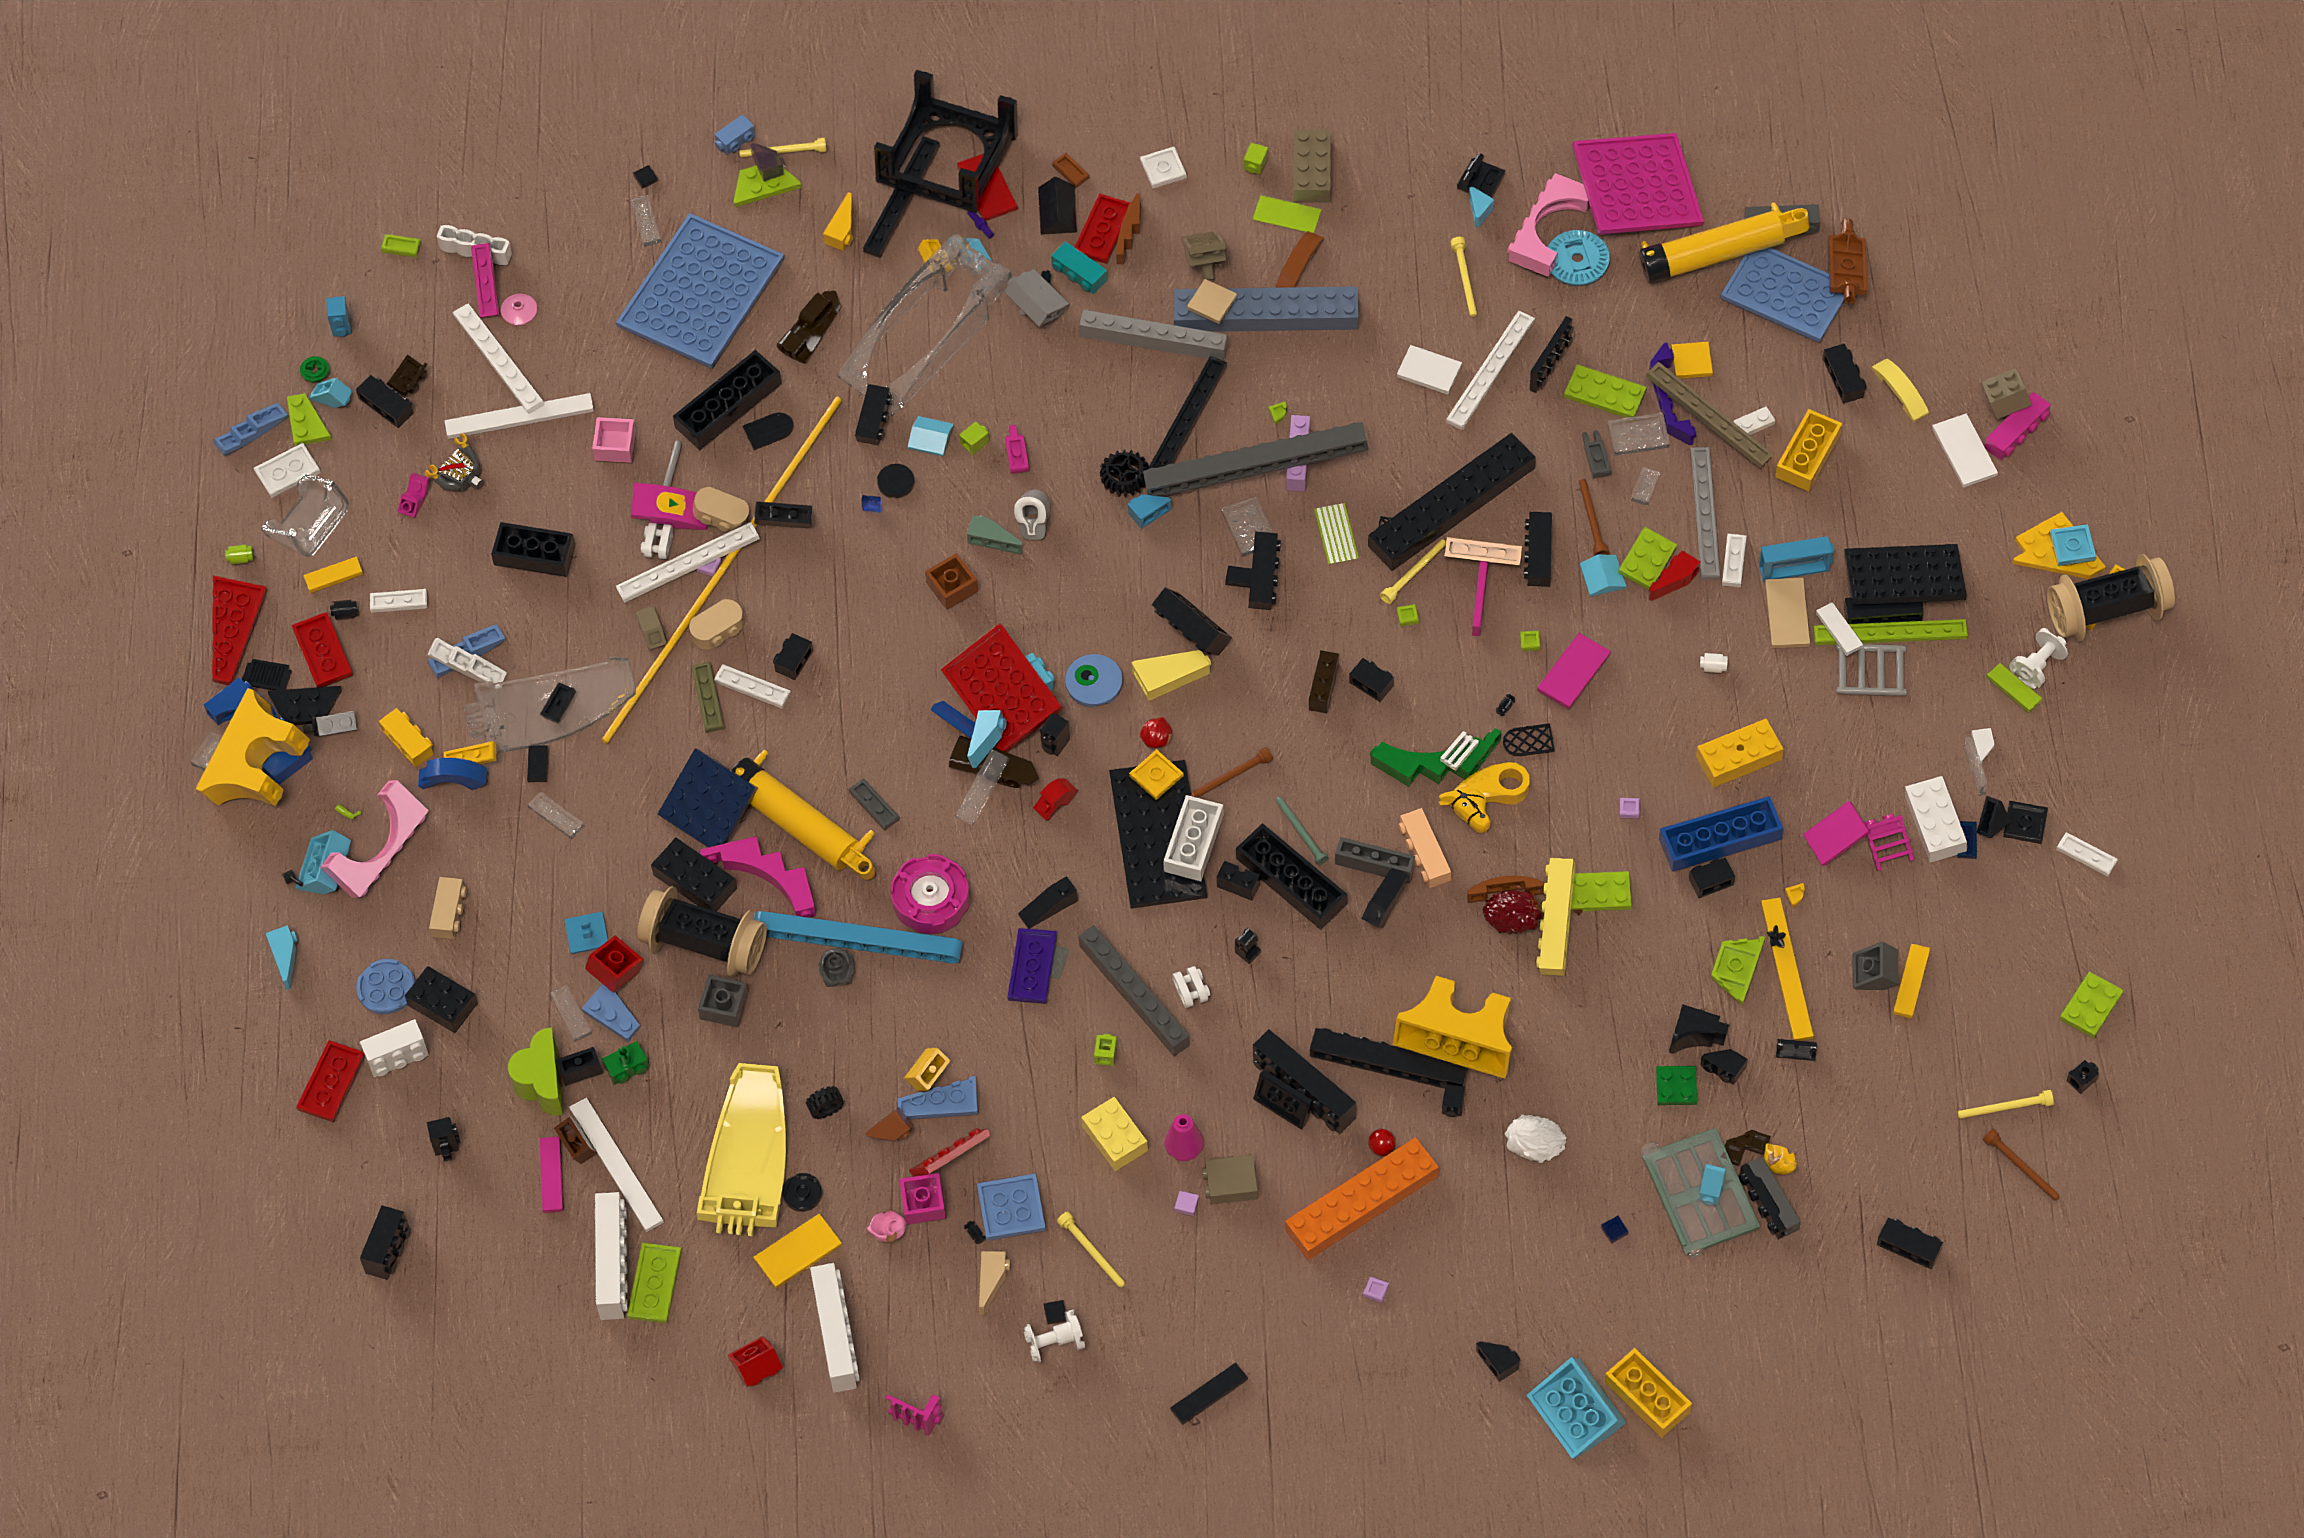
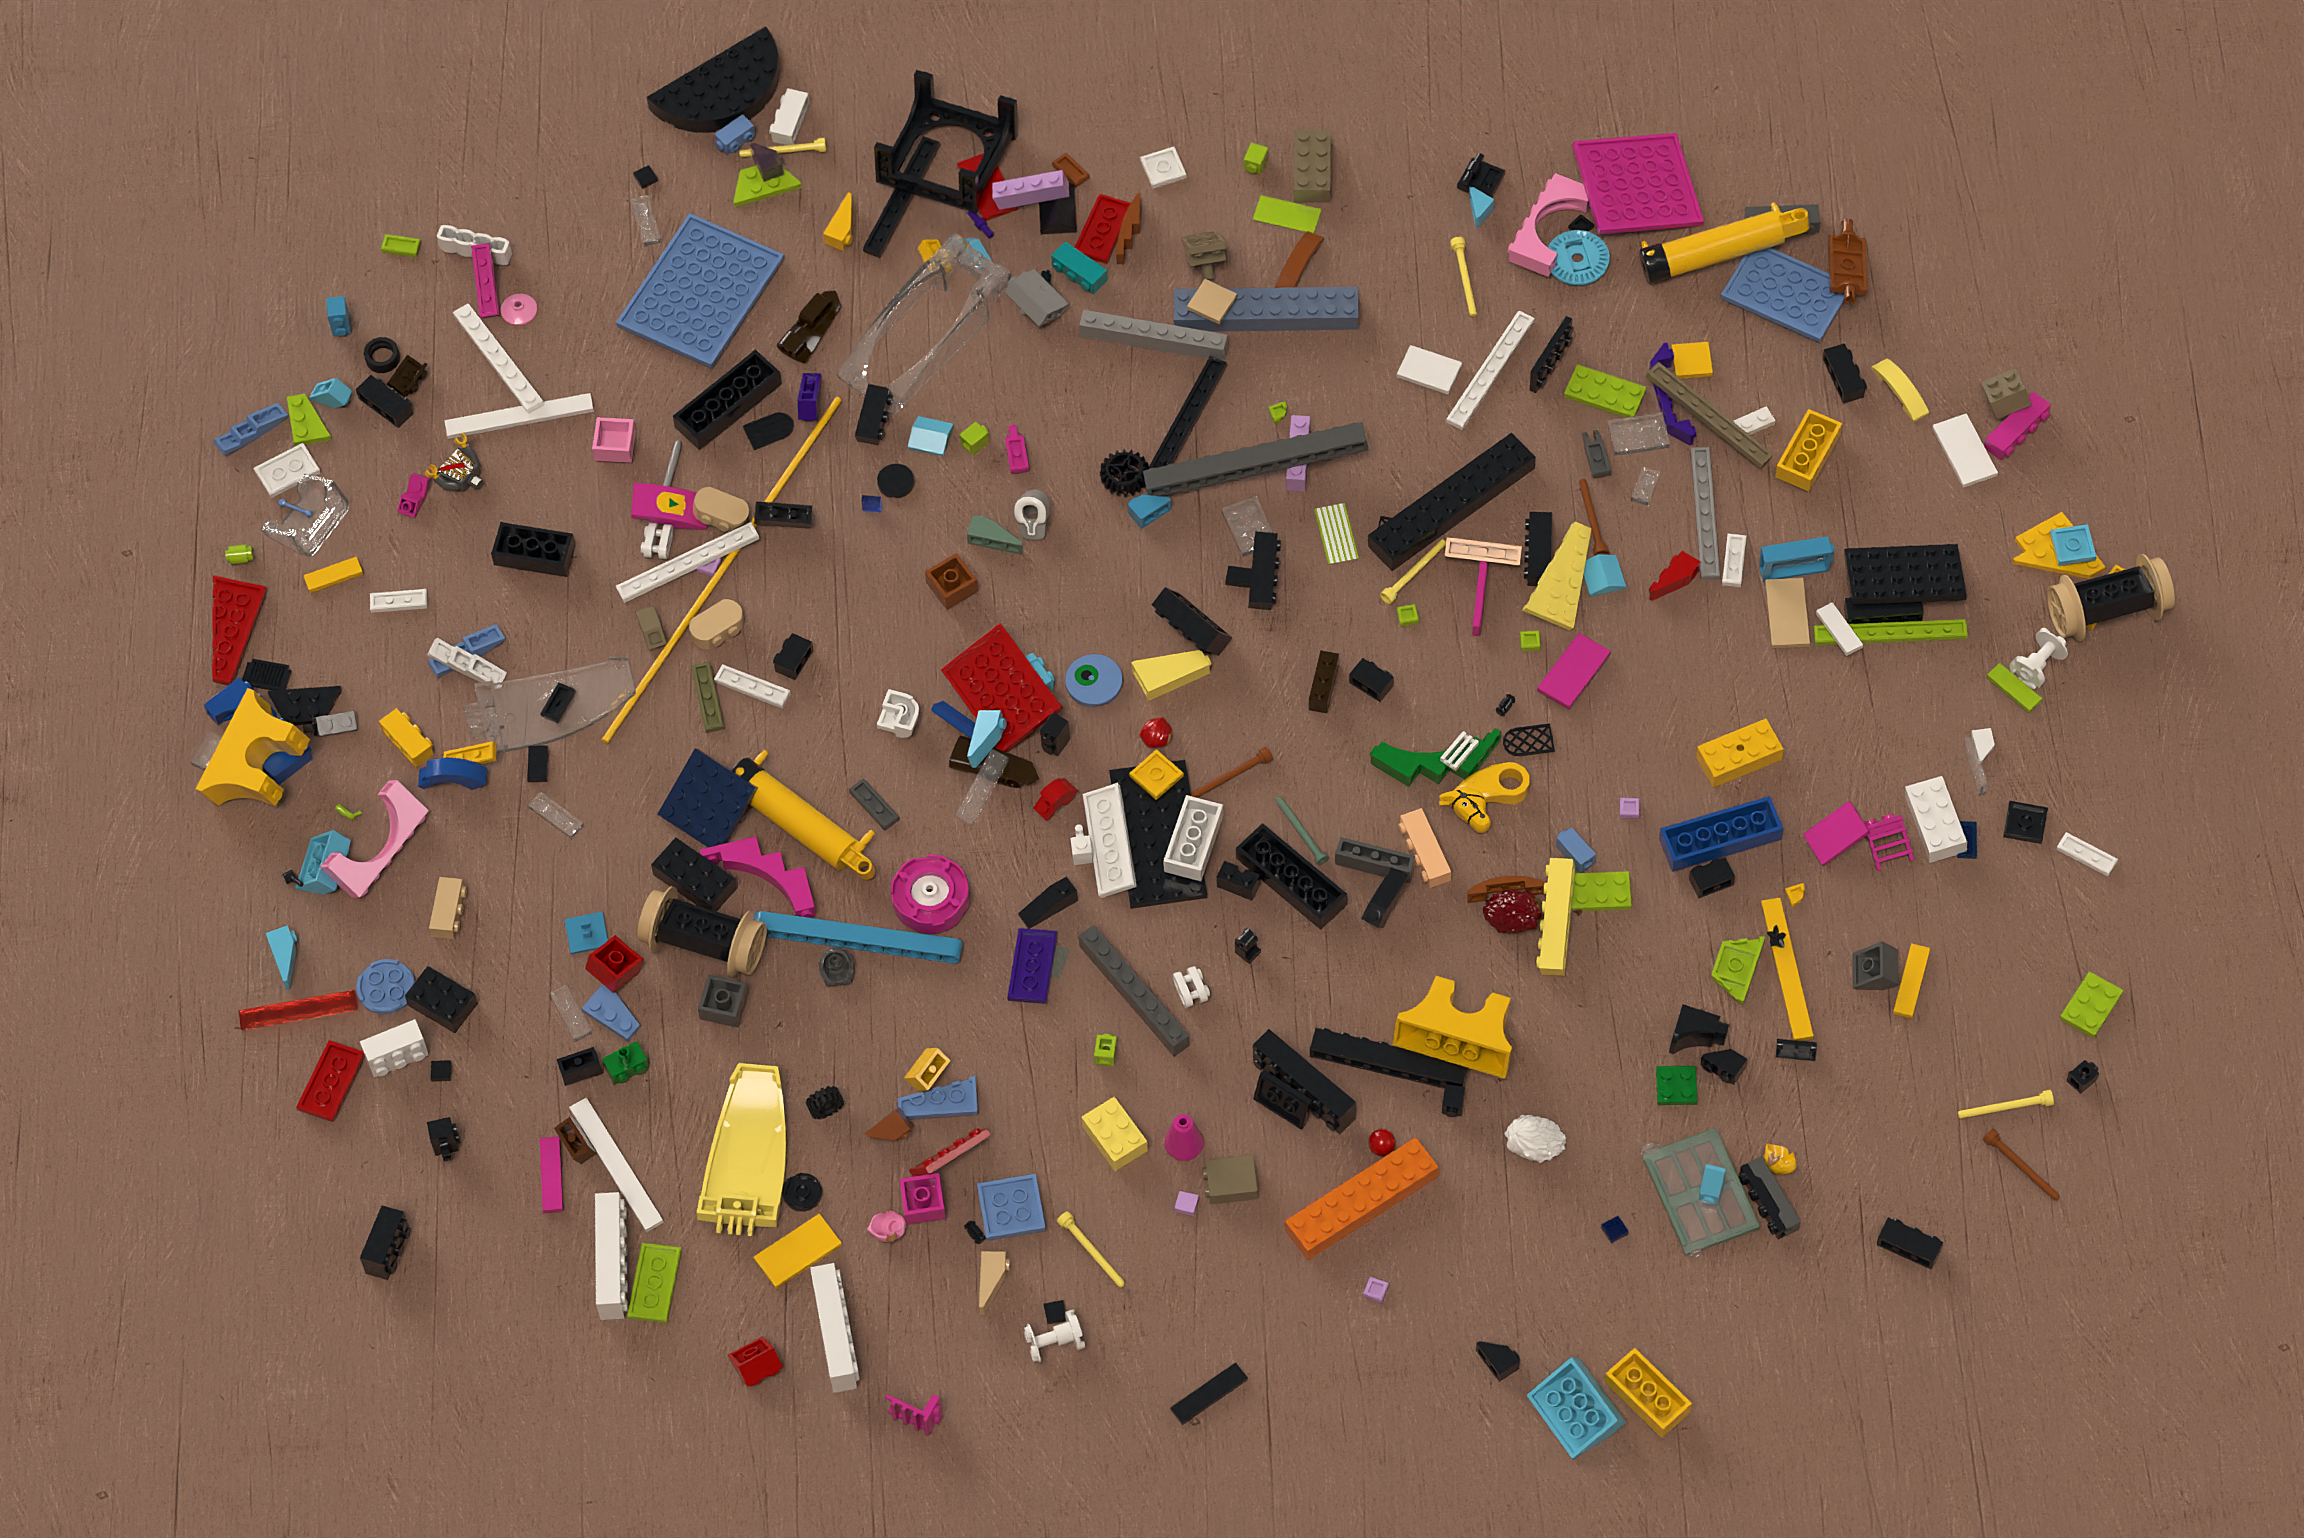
(282, 503): none -> medium blue hinge
(298, 1010): none -> clear red tile
(309, 364): green gear -> none
(322, 650): red plate -> none
(343, 609): black brick -> none
(385, 366): none -> black tyre
(441, 1070): none -> black tile
(536, 1072): lime brick -> none
(722, 87): none -> black brick
(789, 117): none -> white brick
(809, 396): none -> dark purple slope
(898, 714): none -> white brick
(1030, 189): none -> lavender brick
(1081, 847): none -> white brick
(1109, 840): none -> white tile
(1561, 582): none -> light yellow wing
(1575, 848): none -> medium blue brick
(1581, 223): none -> black tile
(1647, 558): lime plate -> none
(1713, 662): white brick -> none
(1750, 1141): dark brown tile -> none
(1880, 690): light grey bar -> none
(1993, 817): black slope -> none

